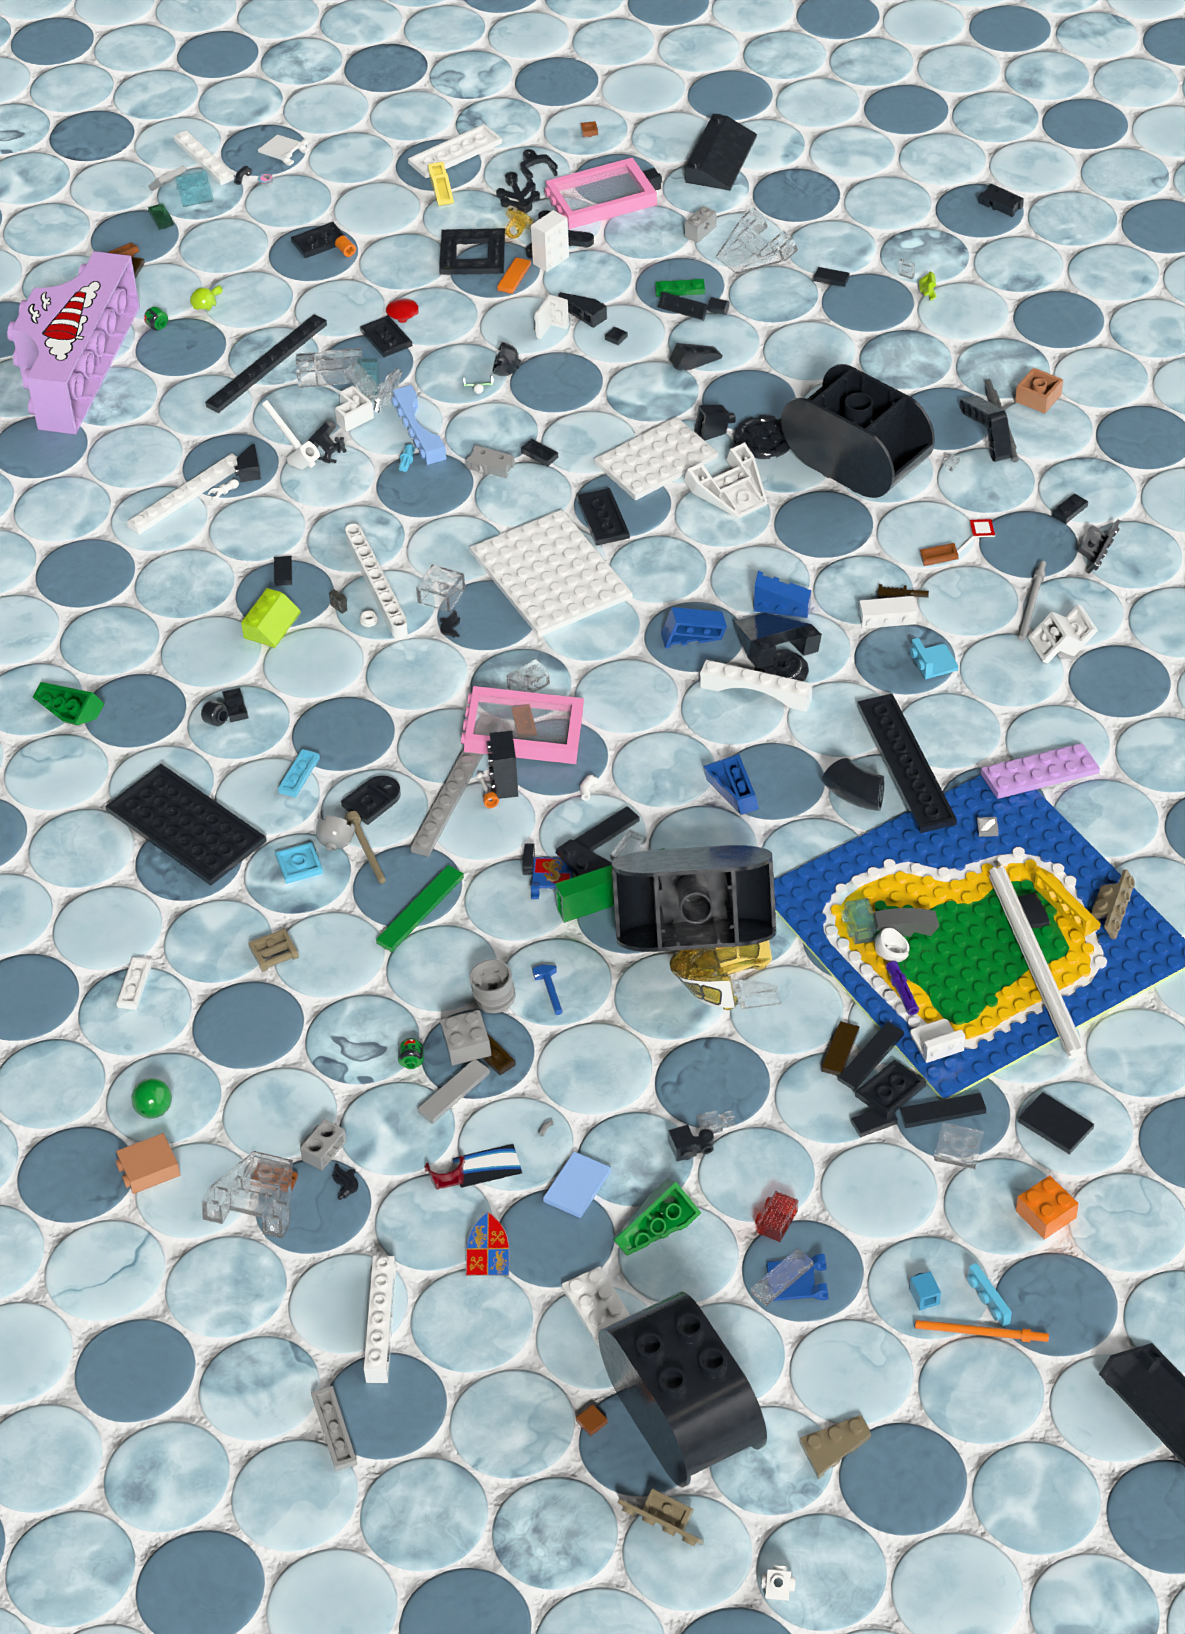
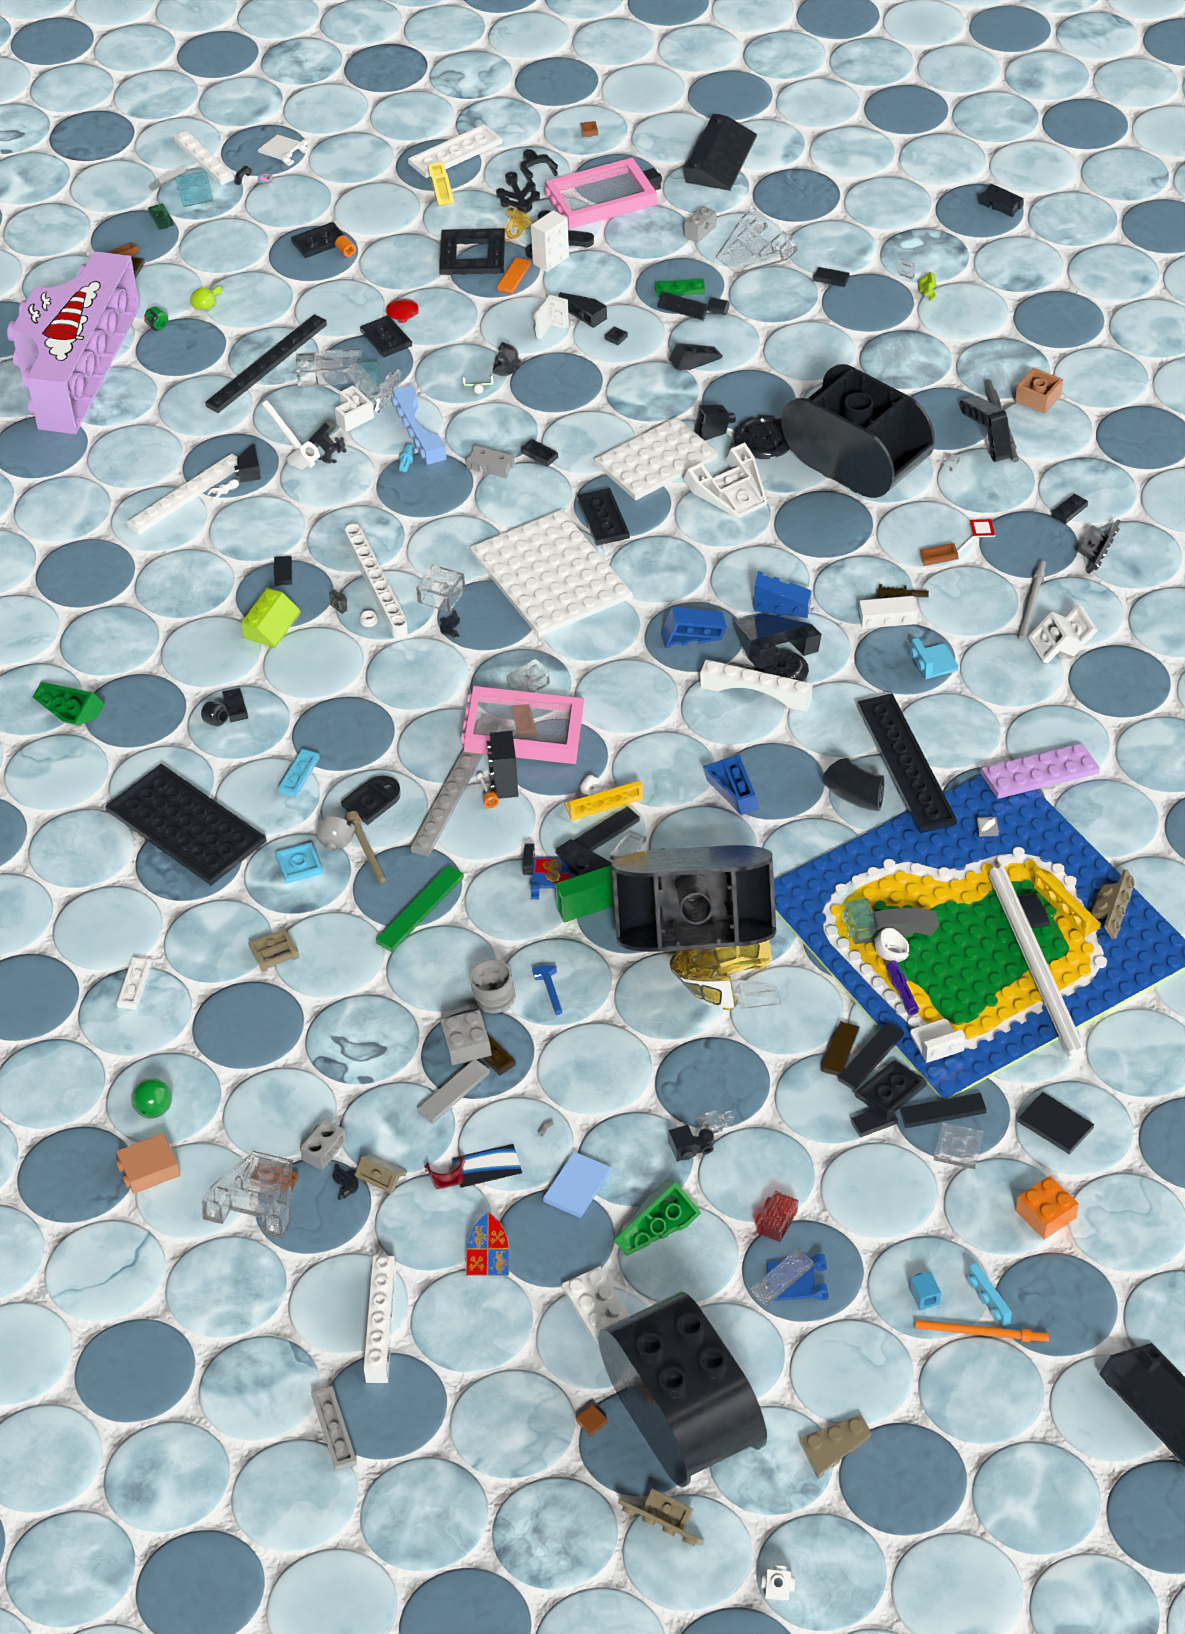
(379, 1172): none -> dark tan panel
(410, 1053): head -> none
(604, 800): none -> yellow fence

